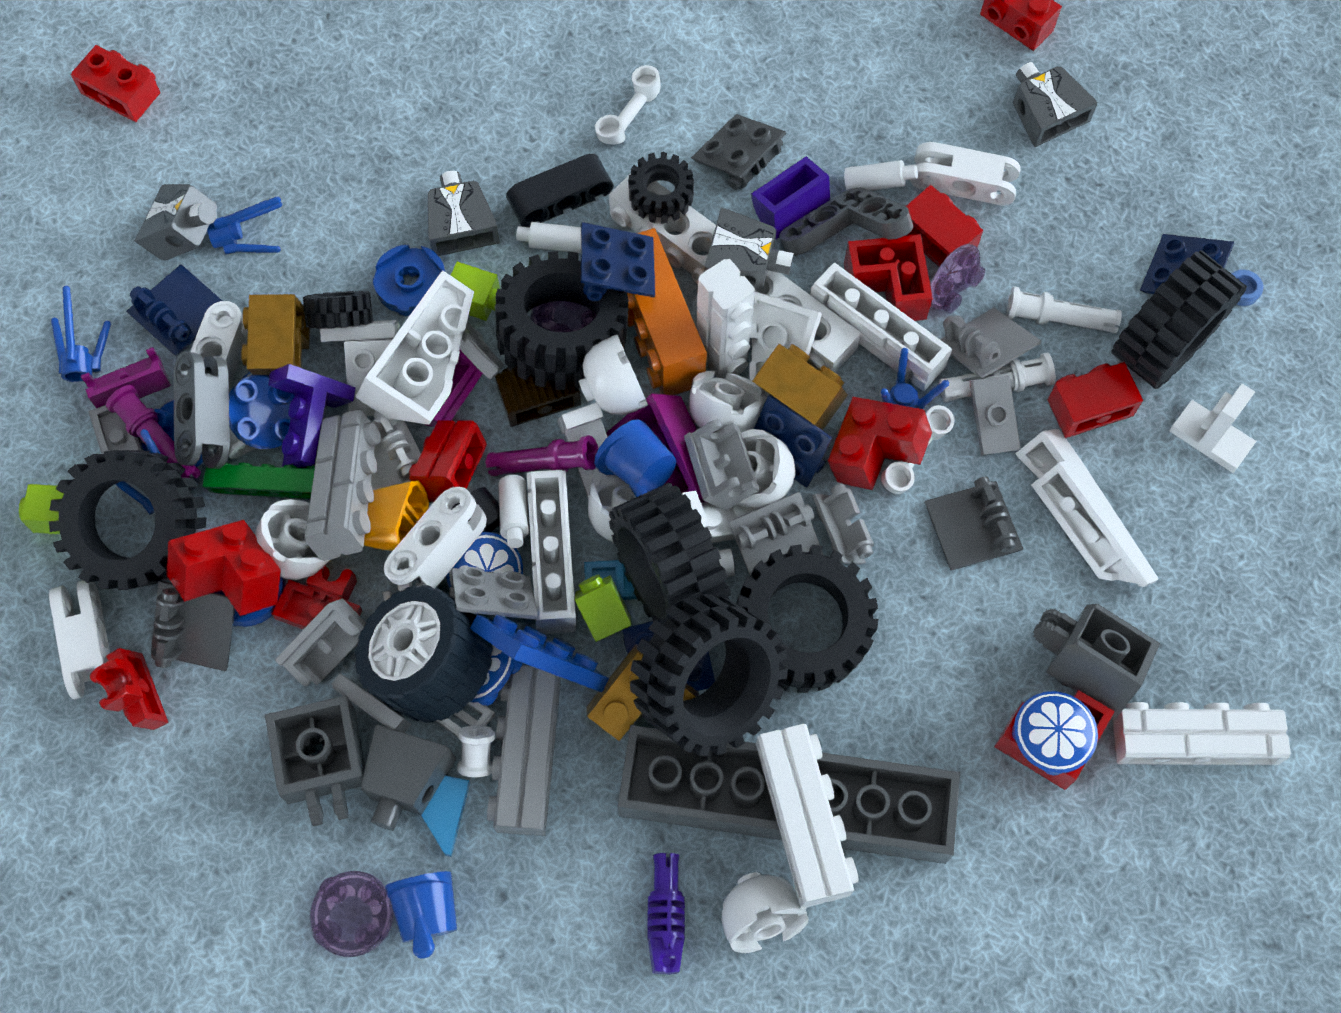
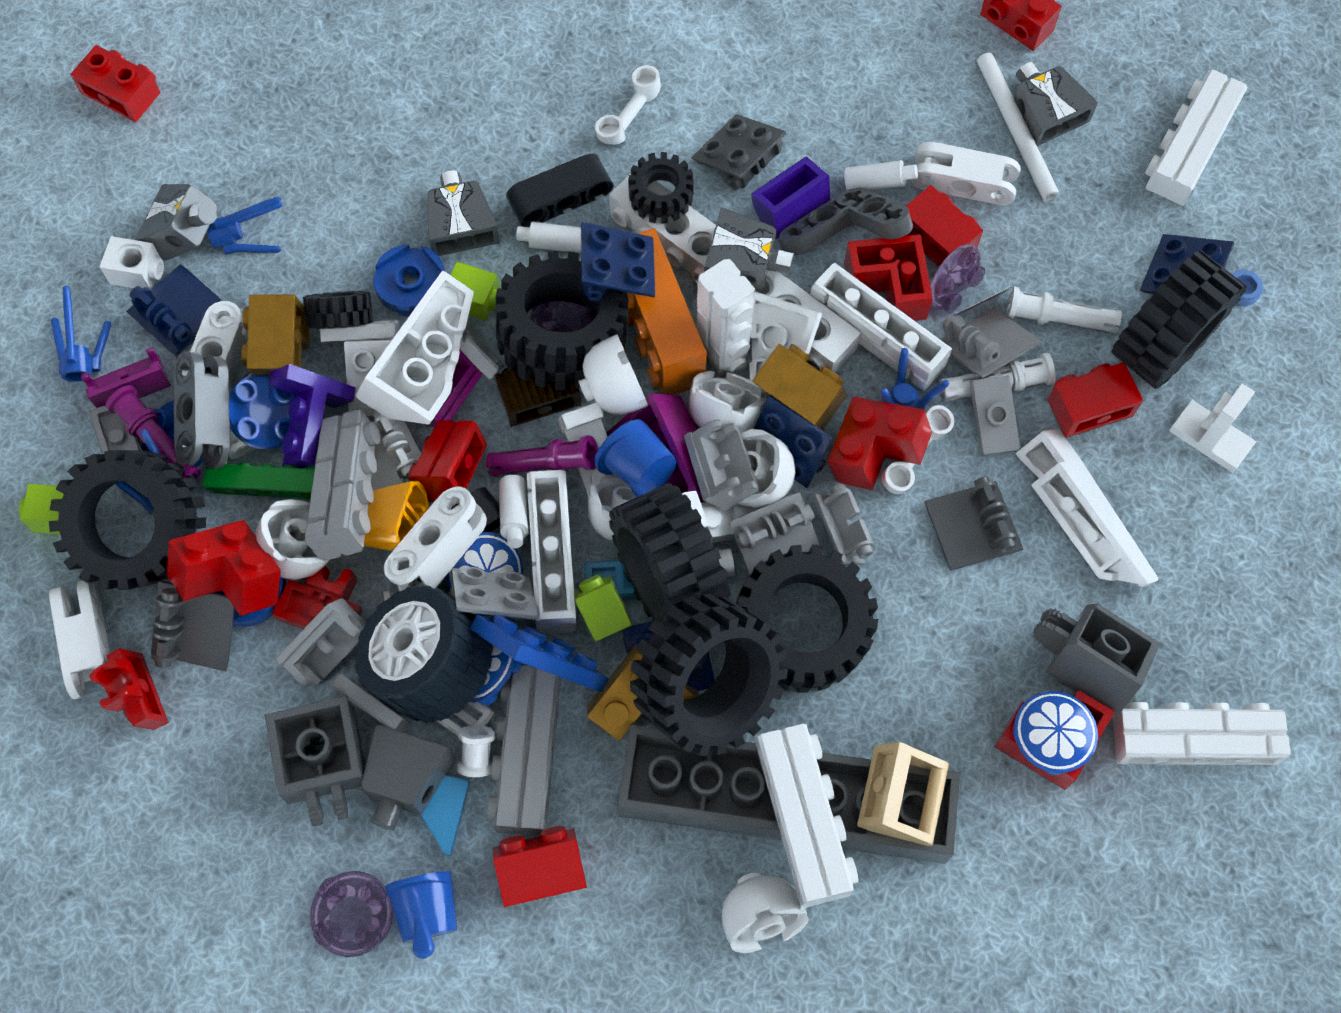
(123, 254): none -> white brick
(538, 866): none -> red brick
(666, 916): dark purple hinge -> none
(886, 788): none -> tan tile
(982, 301): none -> sticker
(1018, 127): none -> white piece
(1195, 138): none -> white brick

